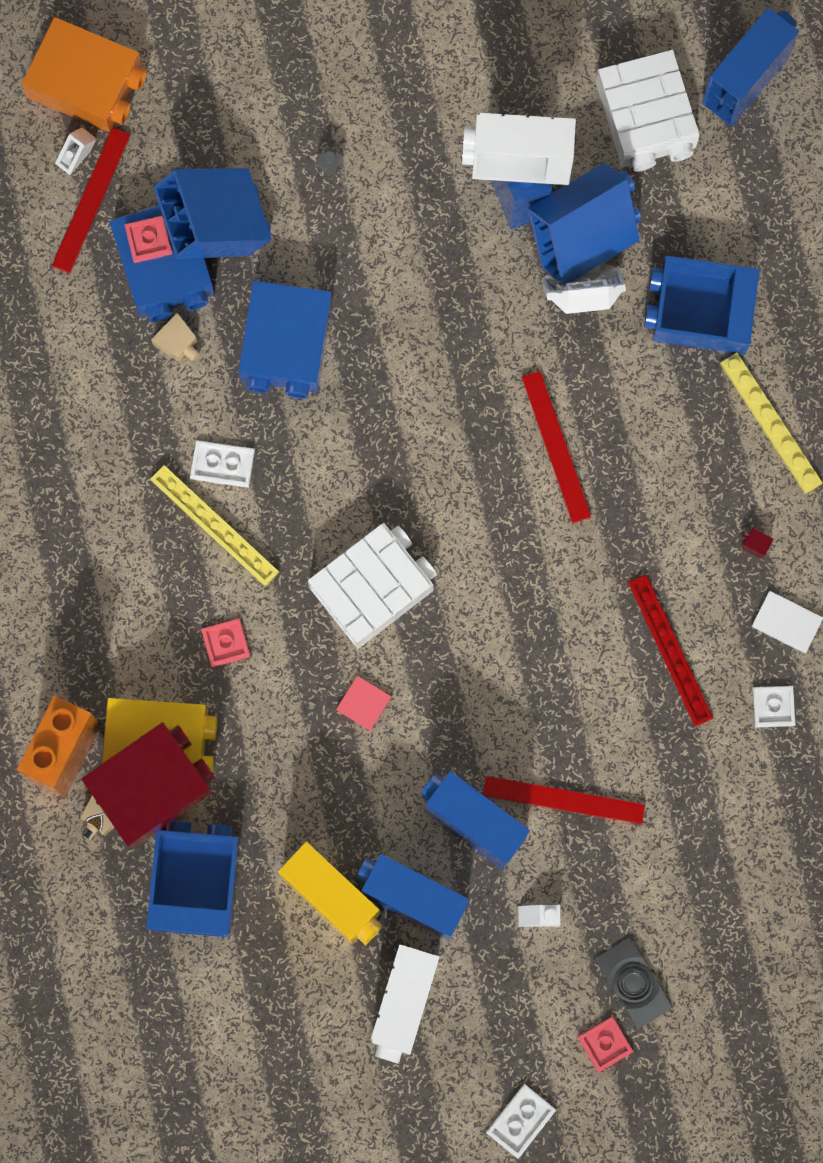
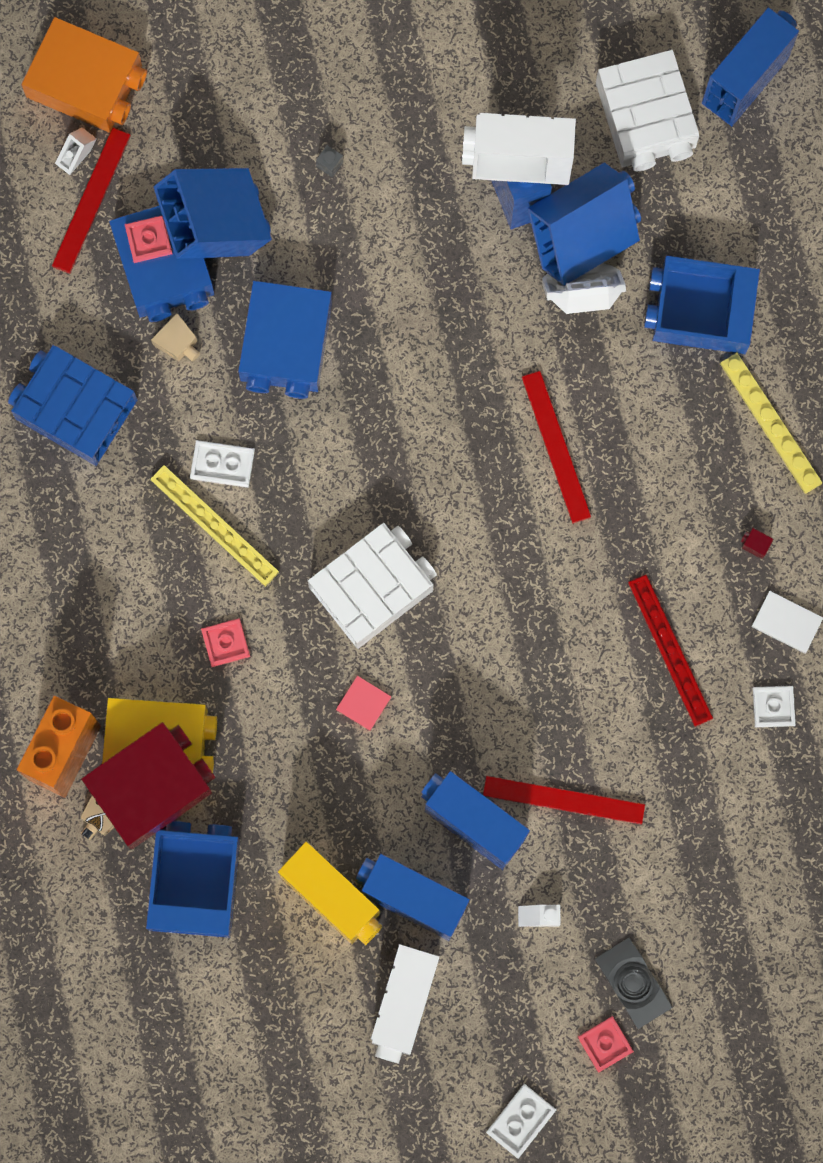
(72, 404): none -> blue brick

